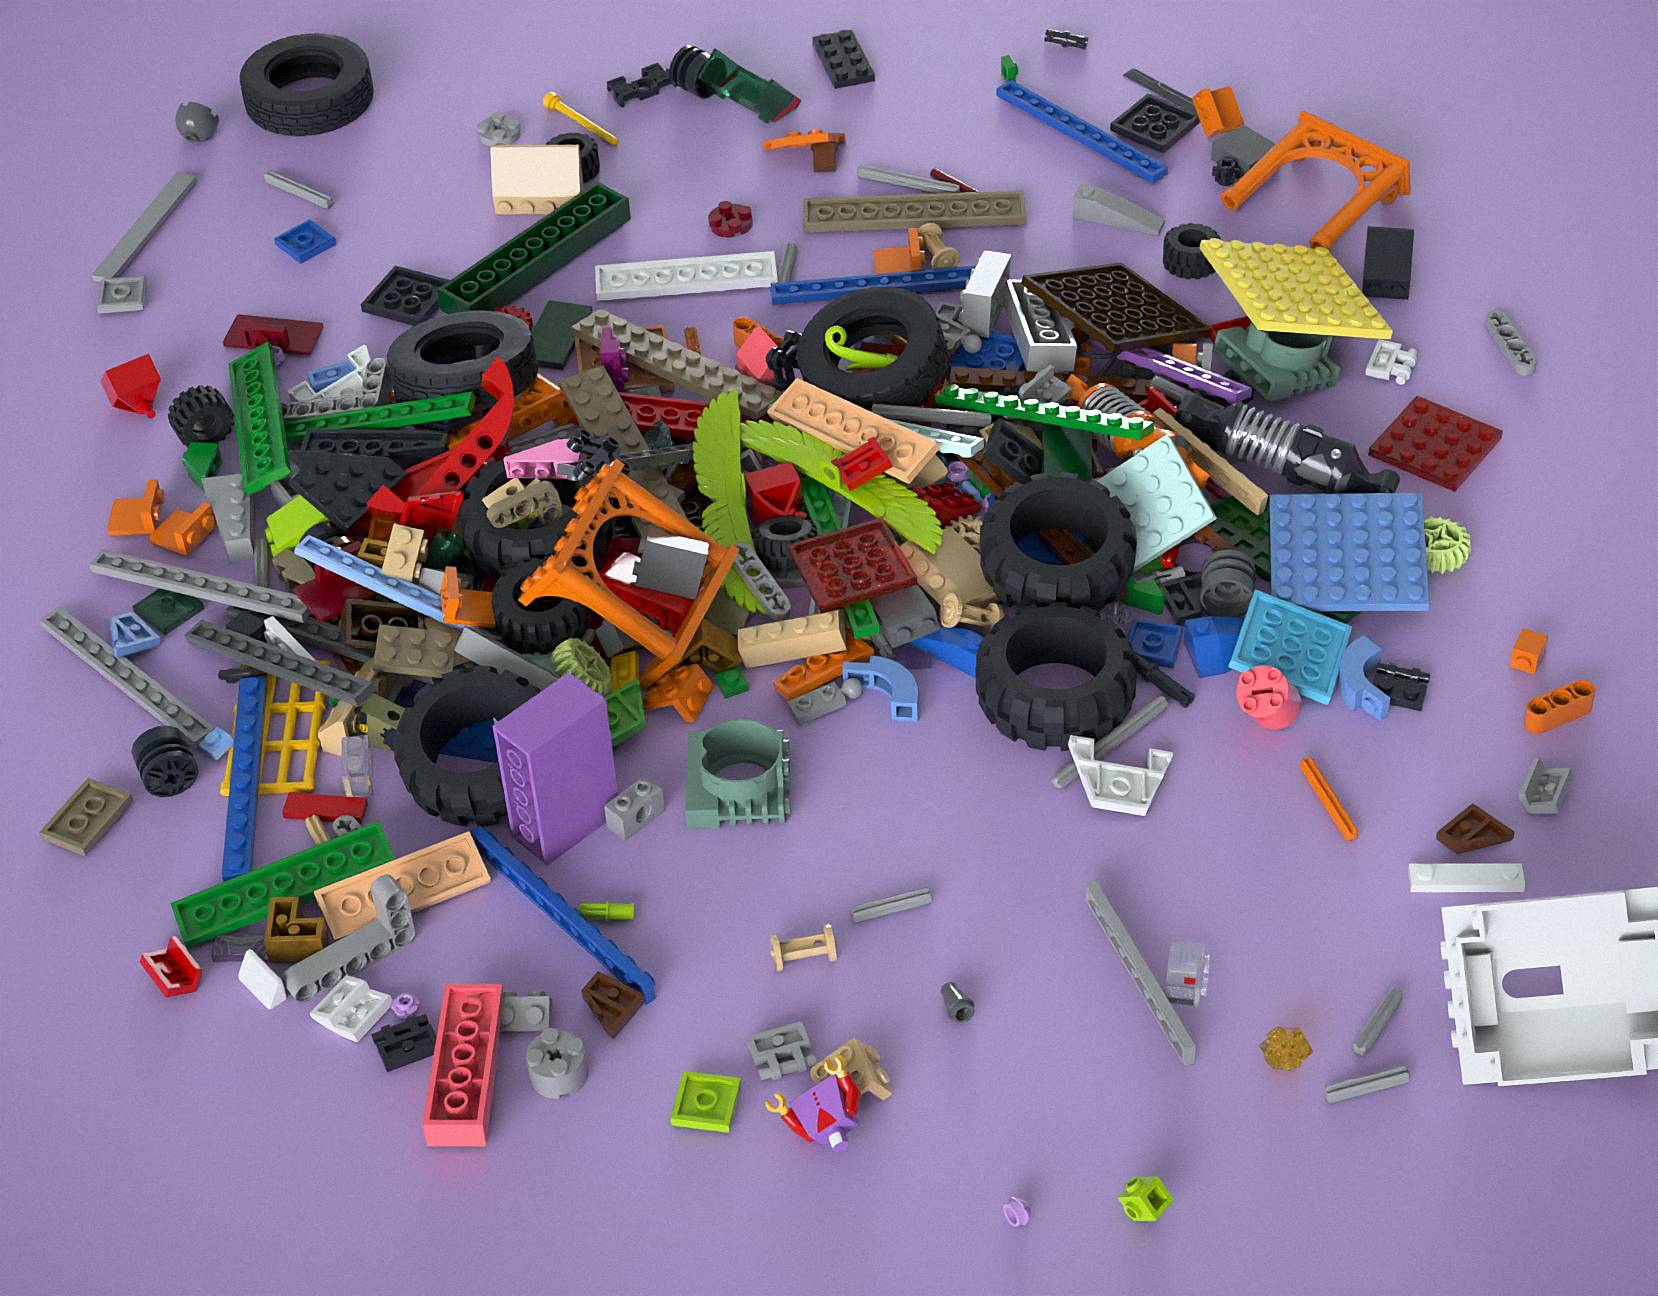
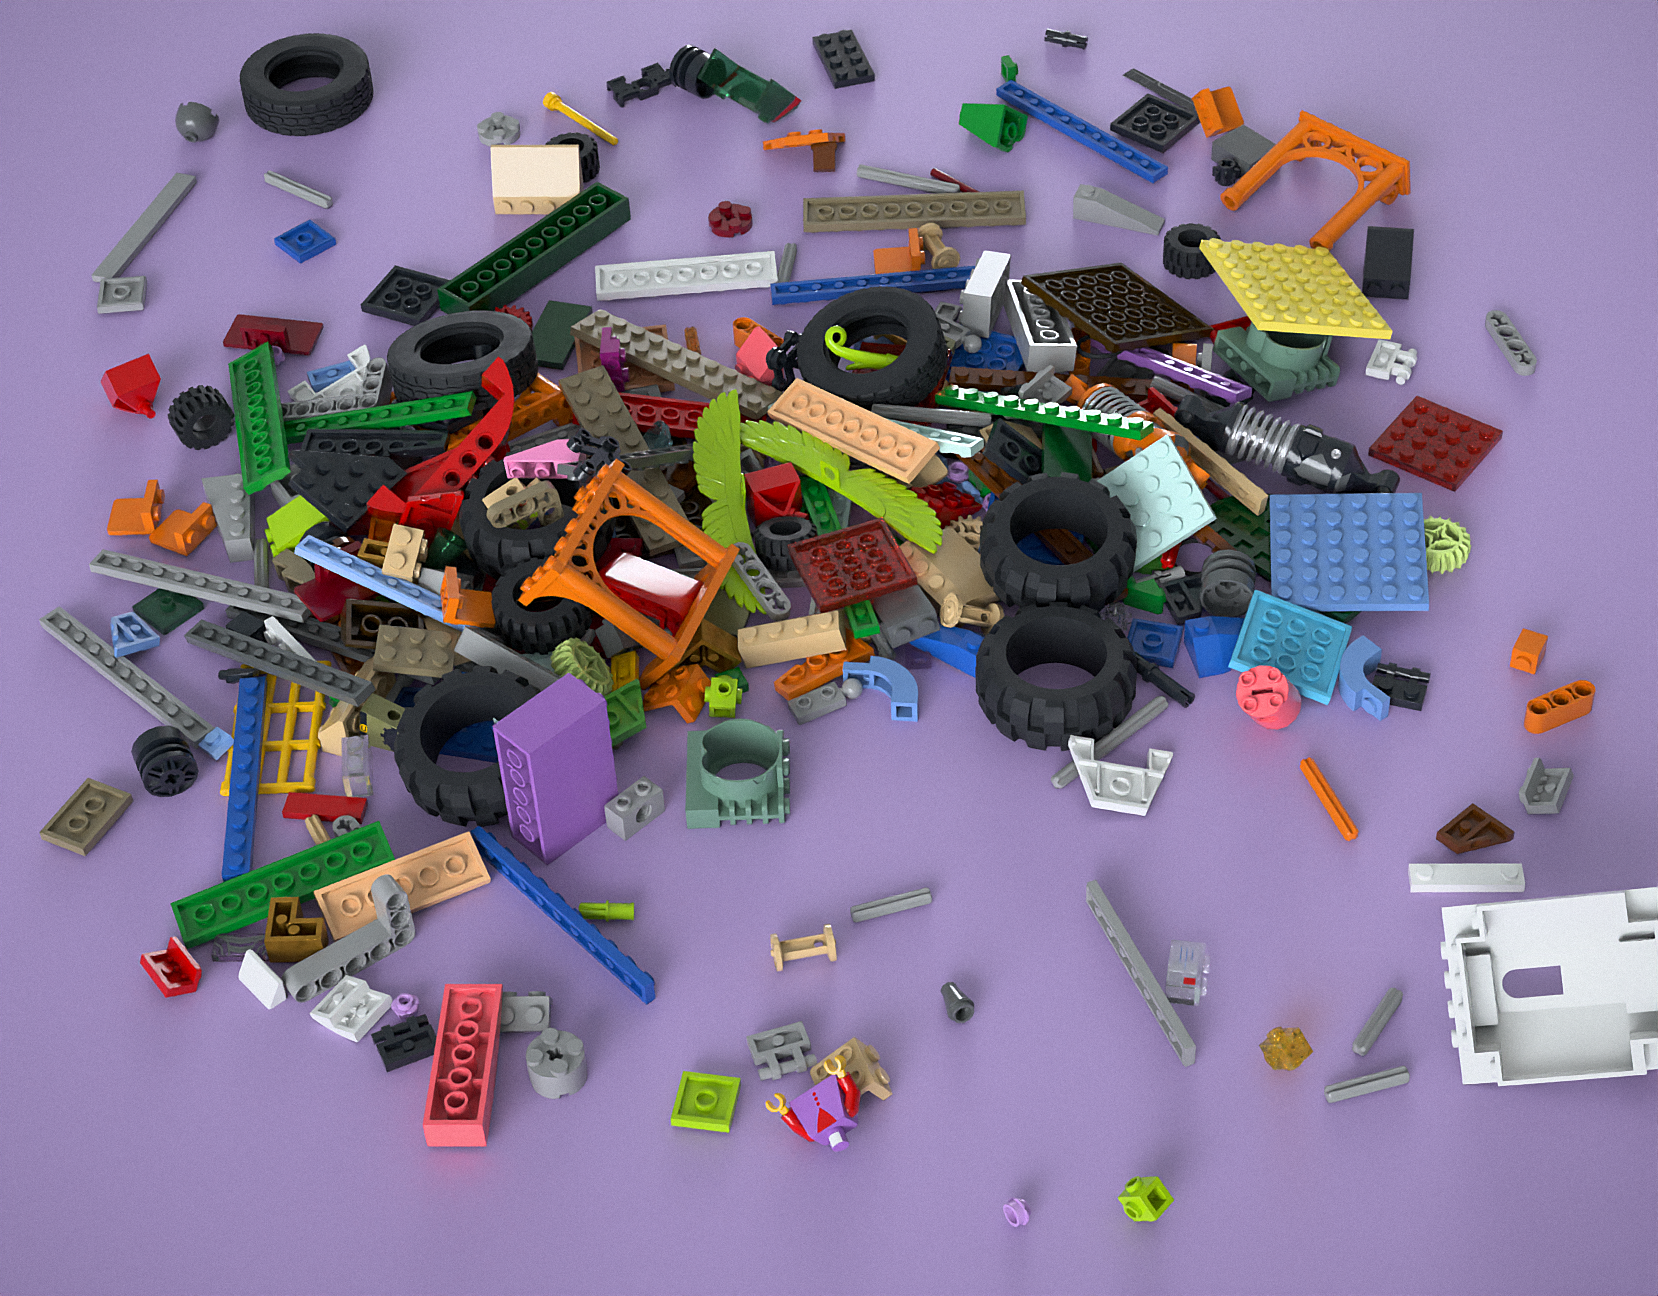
(202, 461): green slope -> none
(611, 1002): reddish brown wing -> none
(670, 564): dark grey brick -> none
(723, 696): none -> lime brick
(862, 464): red plate -> none
(994, 124): none -> green slope

